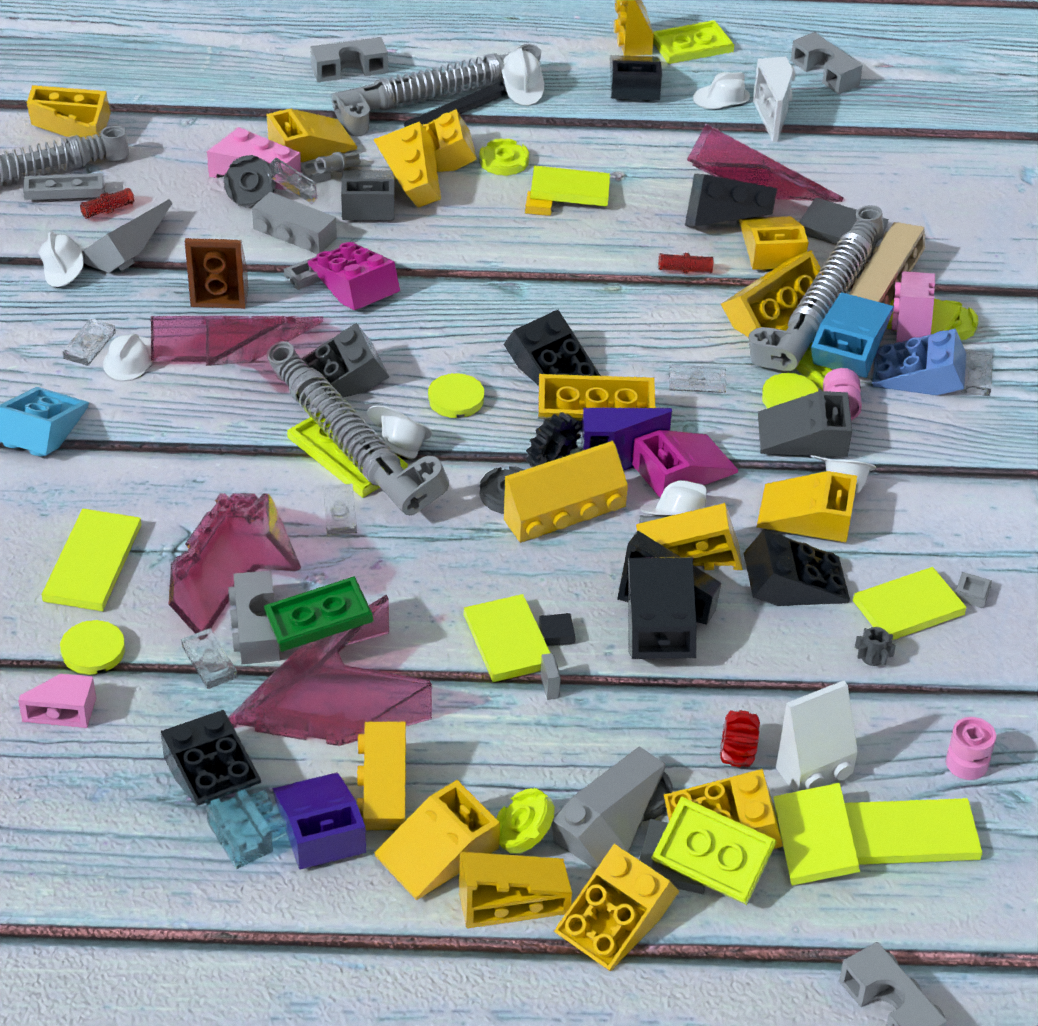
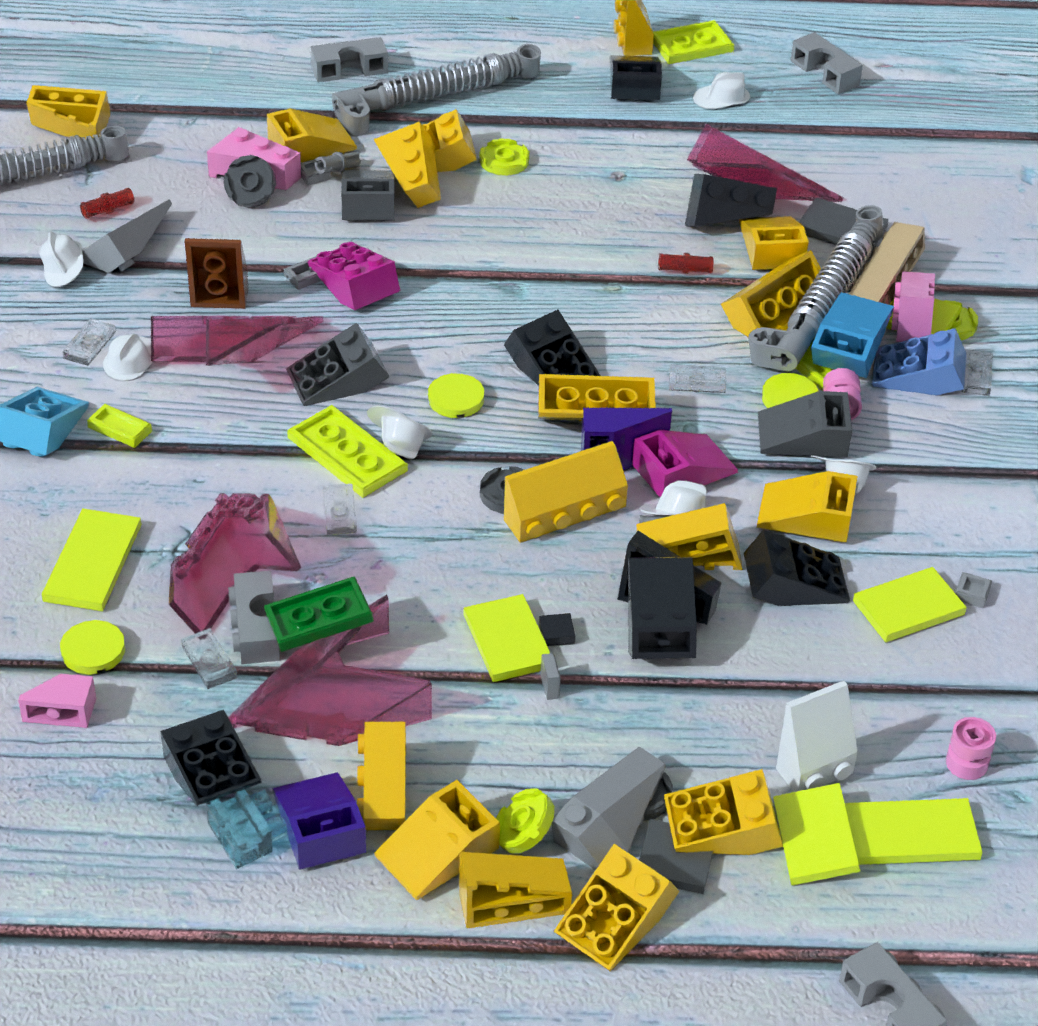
(63, 186): light grey plate -> none
(119, 425): none -> neon yellow tile
(293, 180): clear plate -> none
(294, 223): light grey brick -> none
(400, 485): light grey piece -> none
(463, 104): black axle -> none
(523, 77): white piece -> none
(538, 206): yellow tile -> none
(554, 439): black gear -> none
(570, 186): neon yellow tile -> none
(714, 850): neon yellow tile -> none
(740, 738): red gear -> none
(773, 92): white slope -> none
(875, 646): dark grey gear -> none

